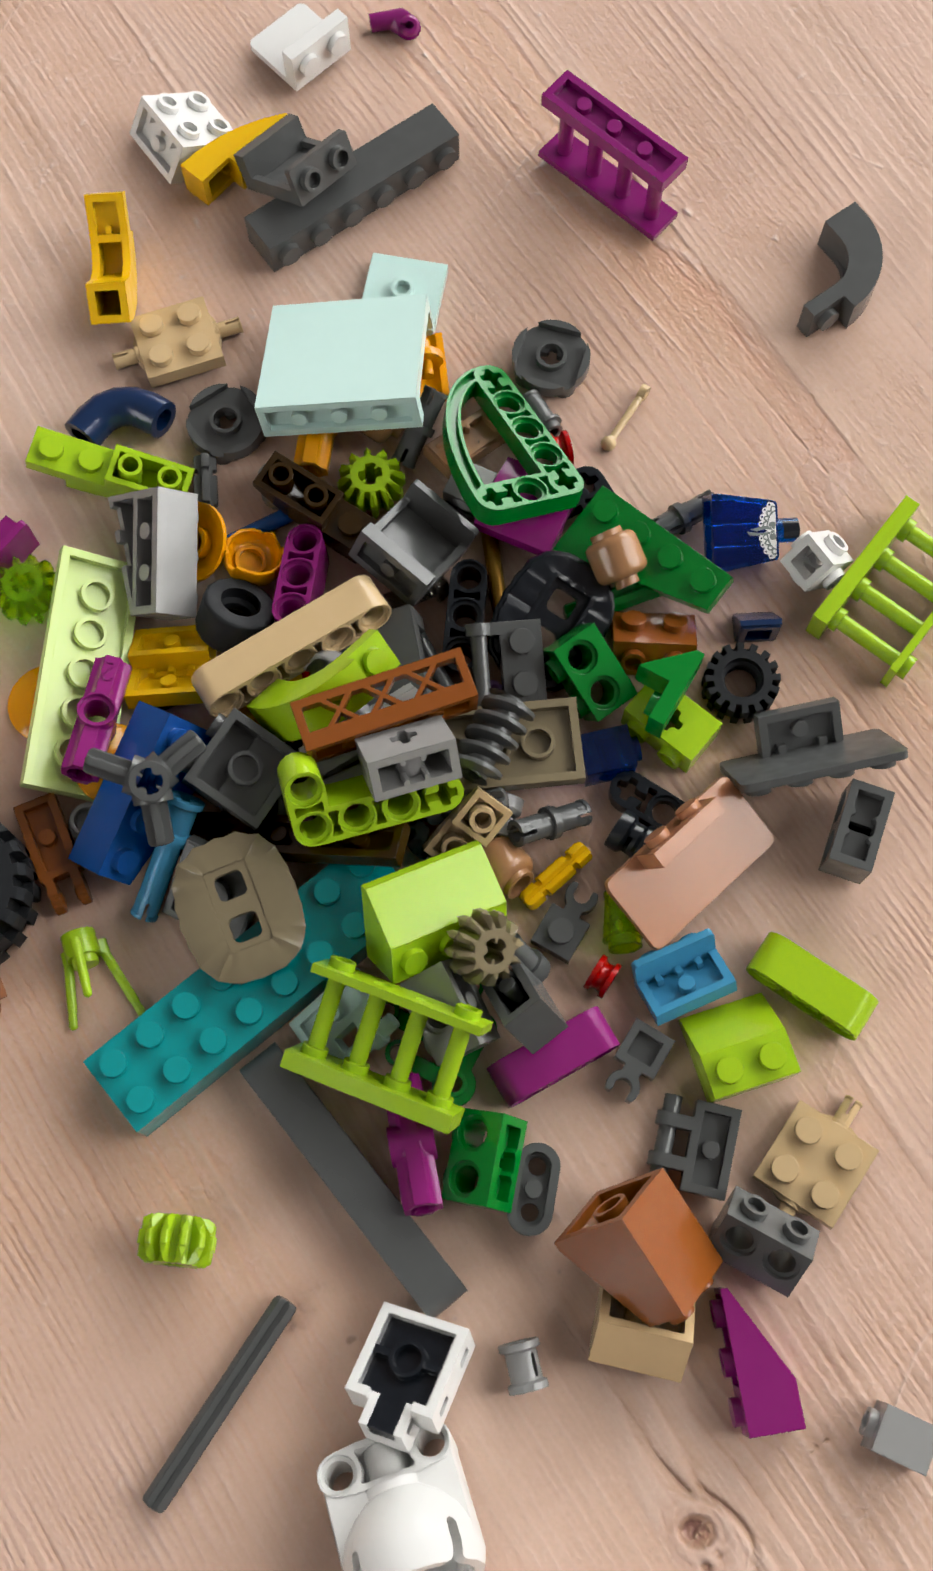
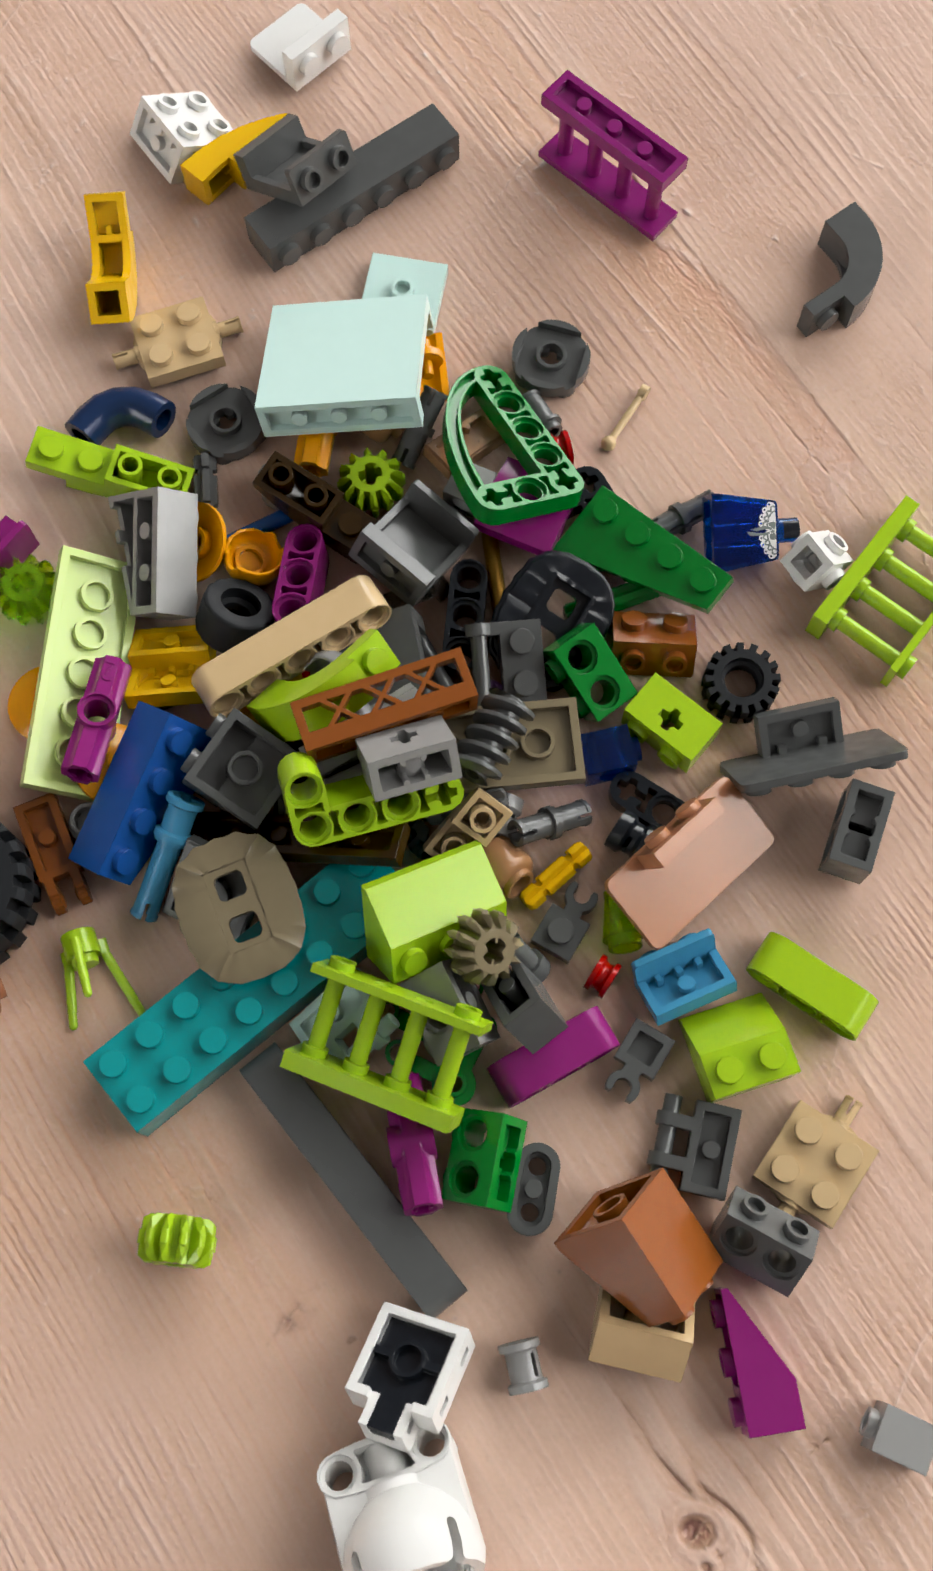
(167, 764): dark grey bush -> none
(219, 1404): dark grey axle -> none
(396, 20): magenta arm -> none
(616, 557): medium nougat head -> none
(670, 680): green slope -> none
(756, 626): dark blue slope -> none

